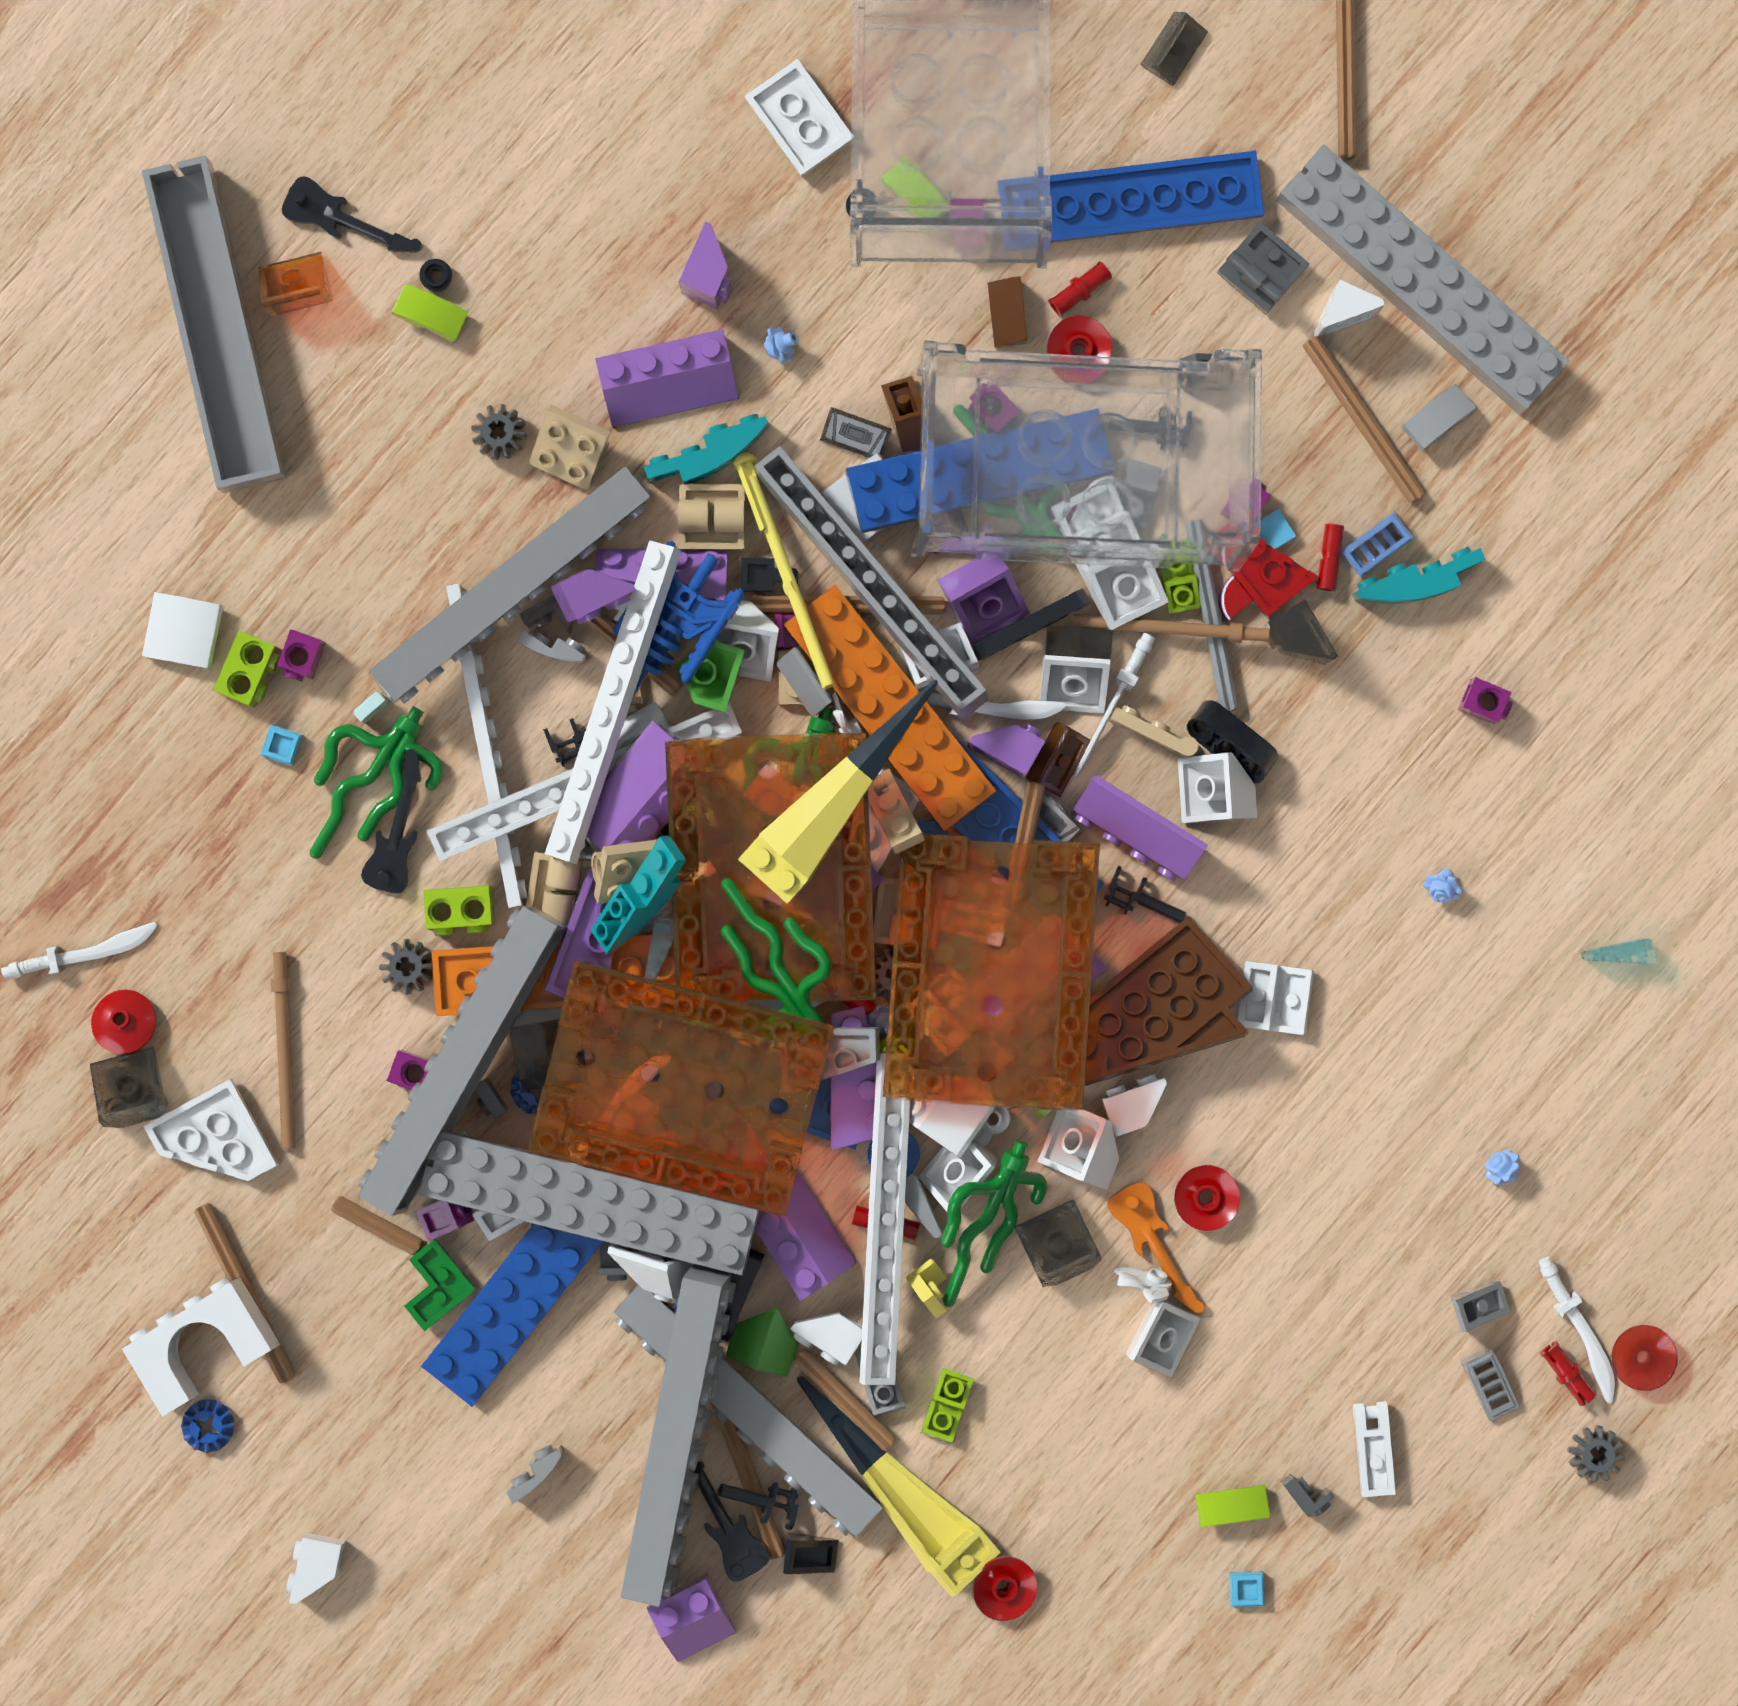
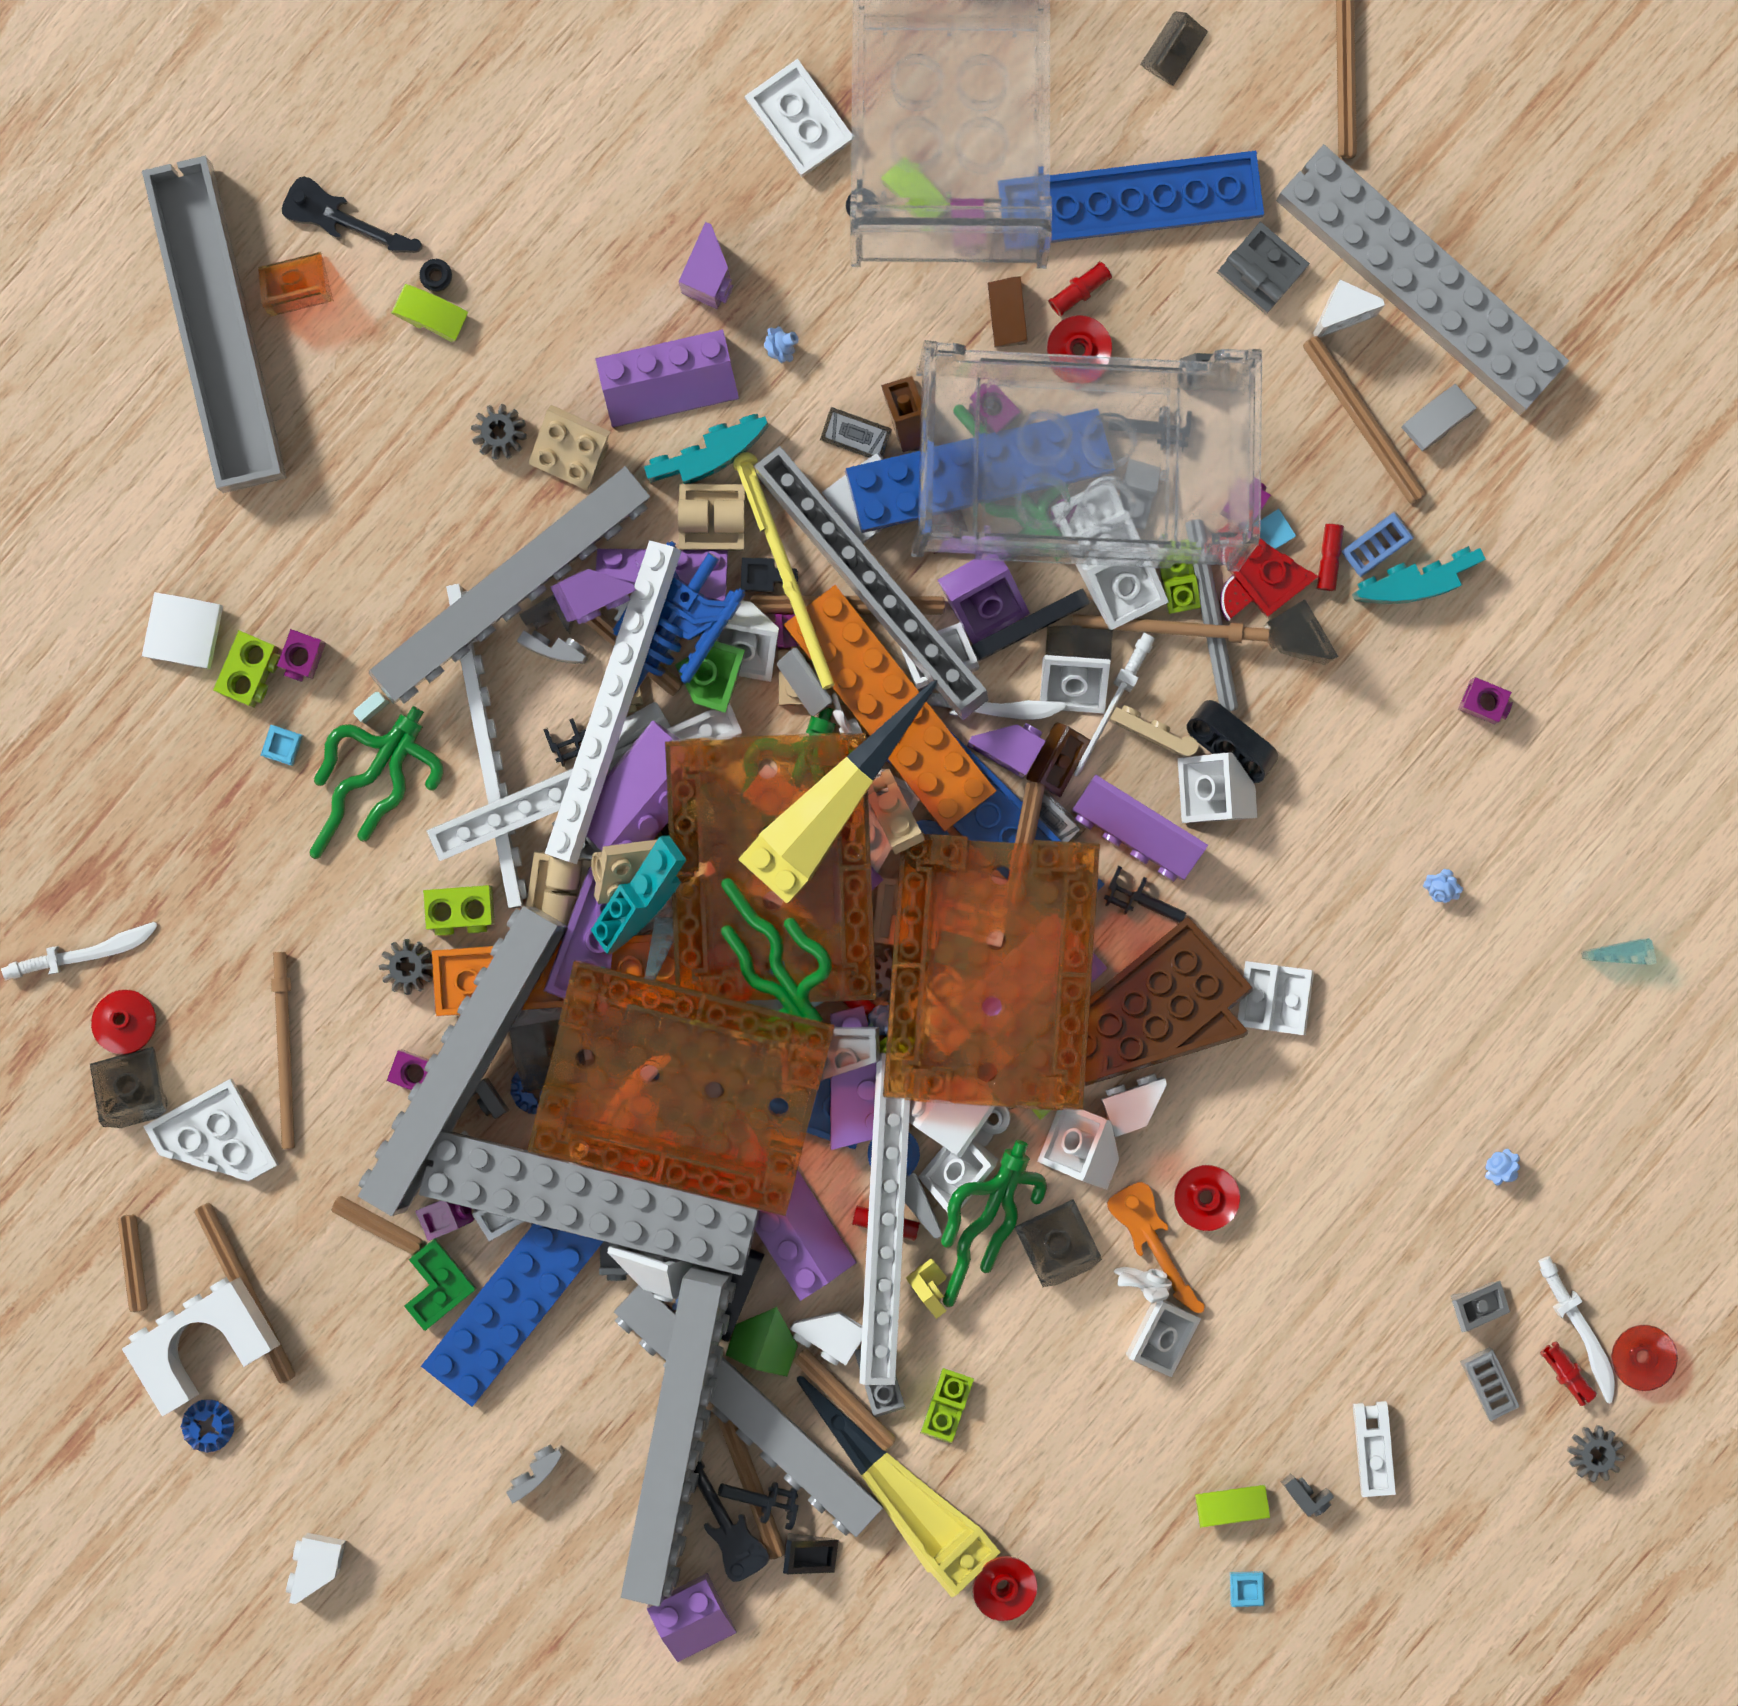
(132, 1263): none -> medium nougat axle
(388, 864): black piece -> none

